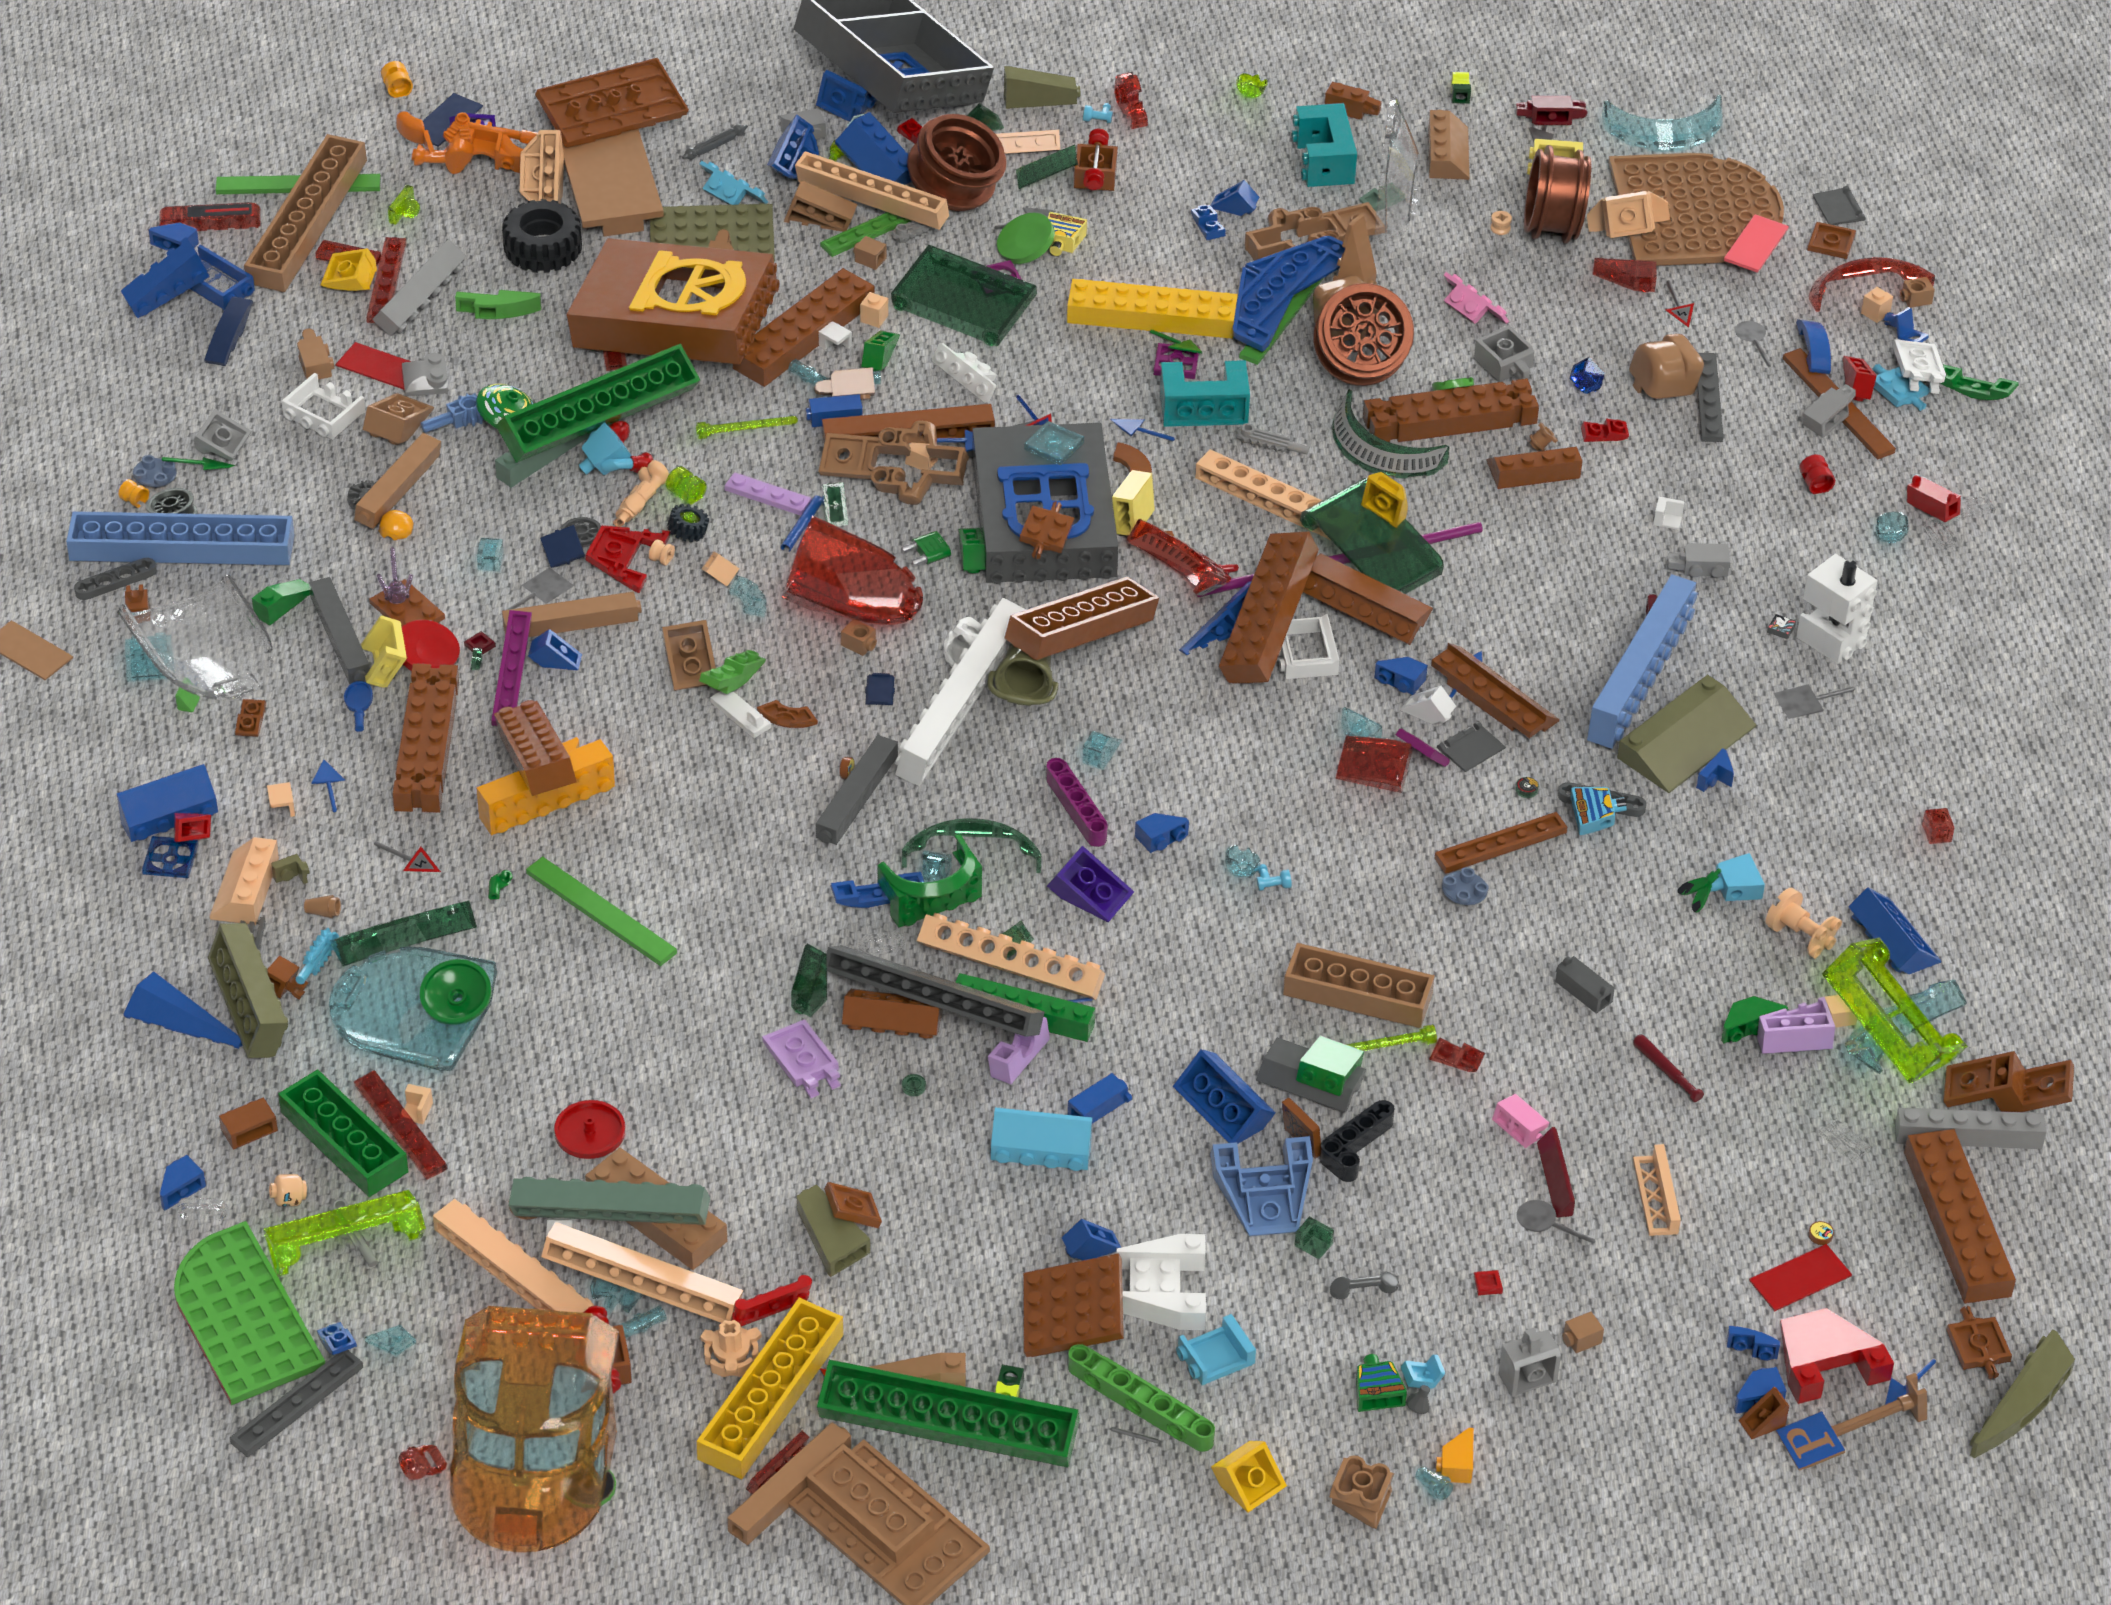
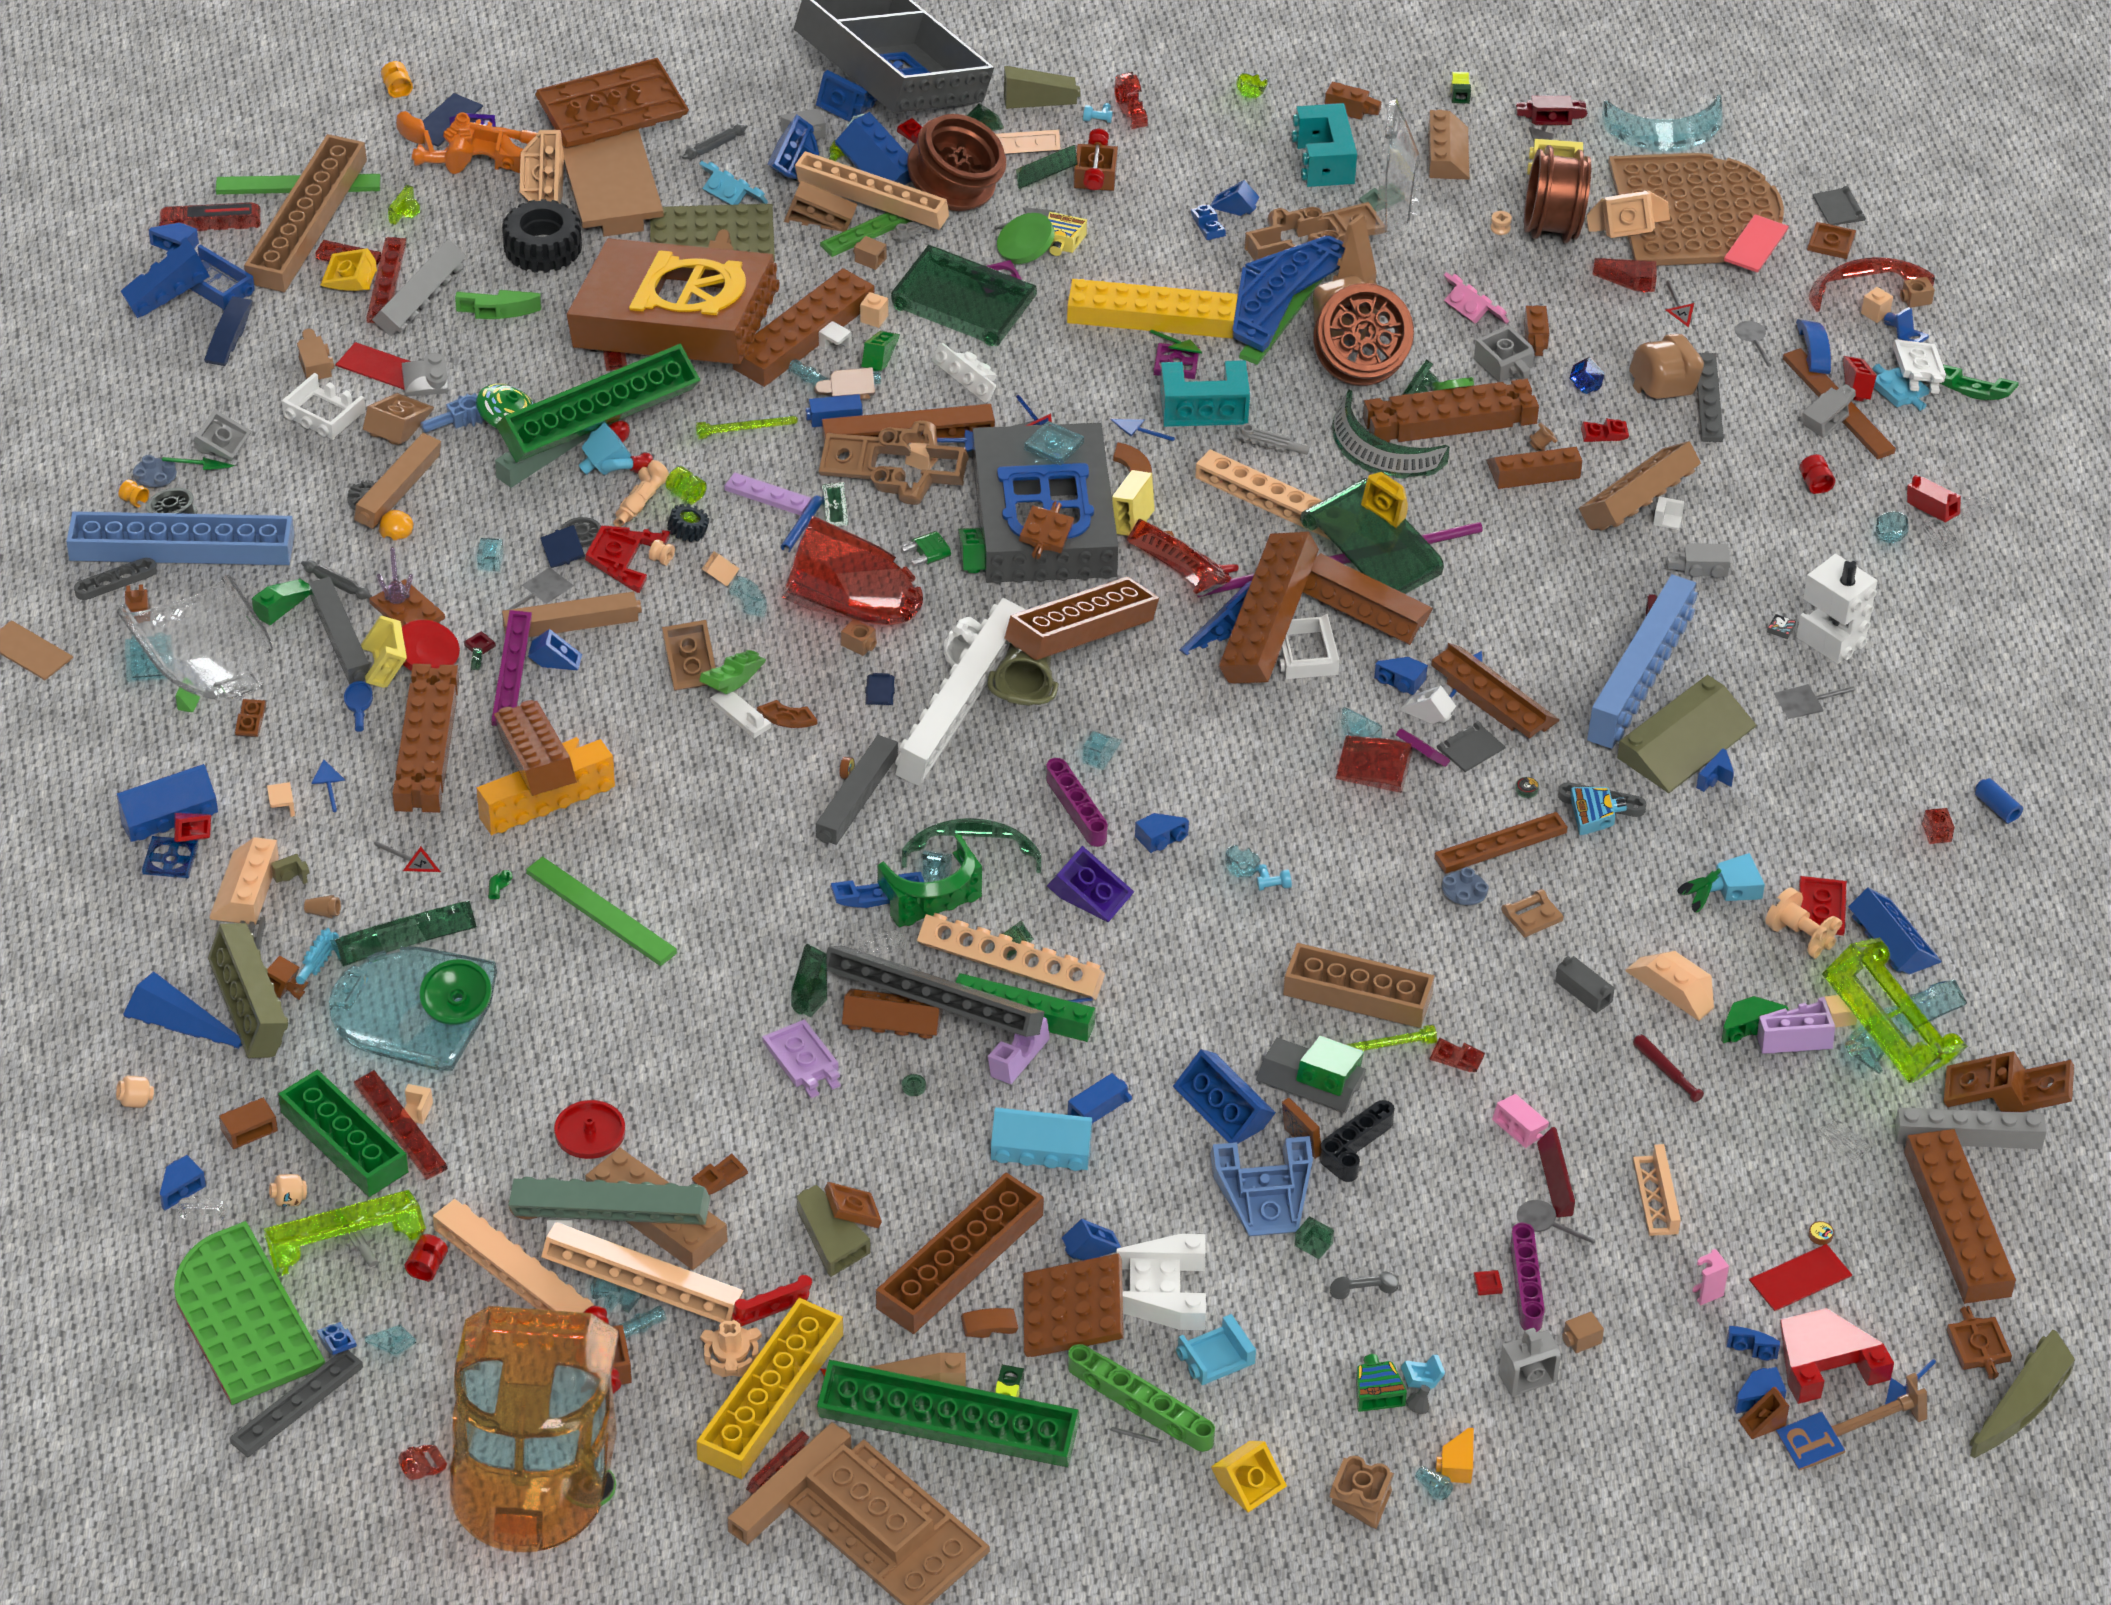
(134, 1091): none -> light nougat head
(338, 580): none -> dark grey wheel
(426, 1257): none -> red wheel
(721, 1175): none -> dark orange slope
(959, 1253): none -> dark orange brick
(985, 1321): none -> dark orange slope
(1423, 376): none -> clear green tile
(1527, 1276): none -> magenta beam
(1536, 328): none -> dark orange hinge
(1536, 918): none -> medium nougat plate
(1640, 486): none -> medium nougat brick
(1676, 981): none -> light nougat wedge
(1713, 1277): none -> bright pink hinge
(1824, 899): none -> red tile
(1998, 800): none -> blue brick

